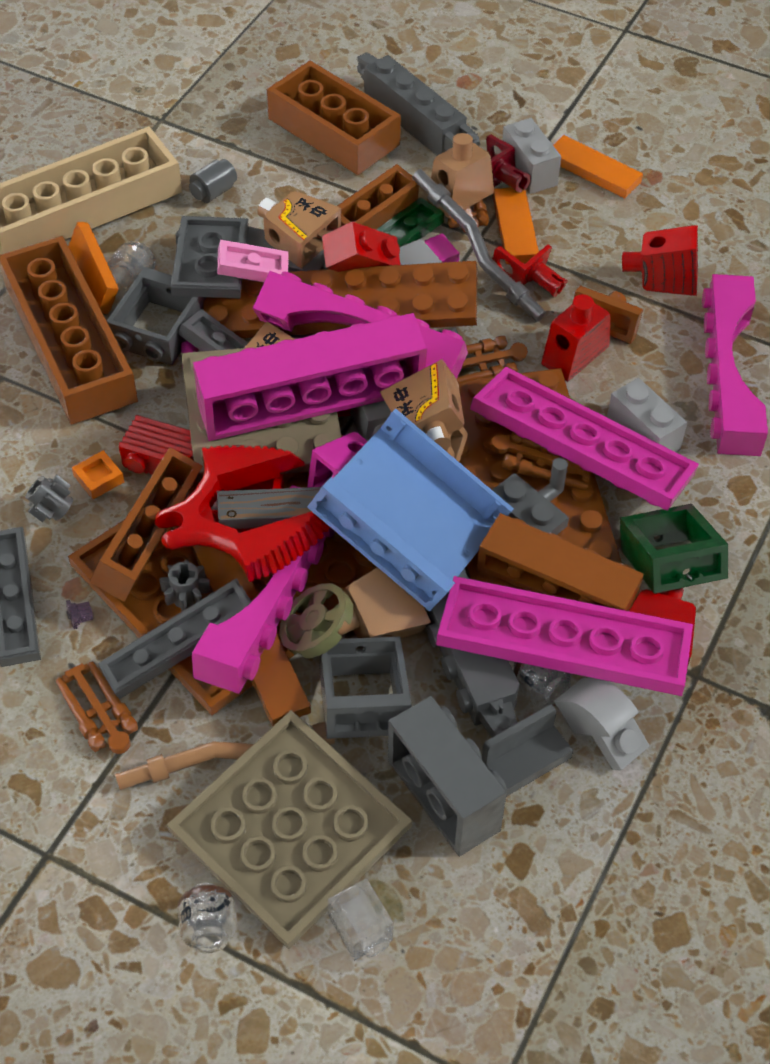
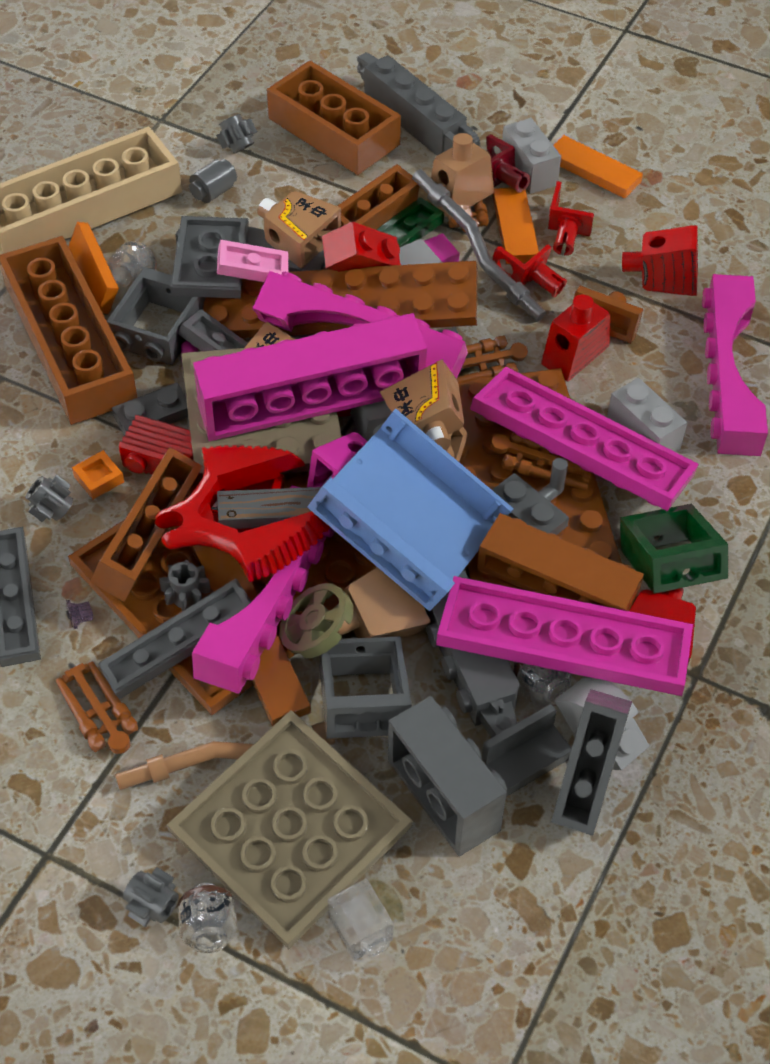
(150, 896): none -> dark grey gear
(162, 405): none -> dark grey plate
(236, 133): none -> dark grey gear
(567, 223): none -> red bracket
(591, 761): none -> dark grey brick

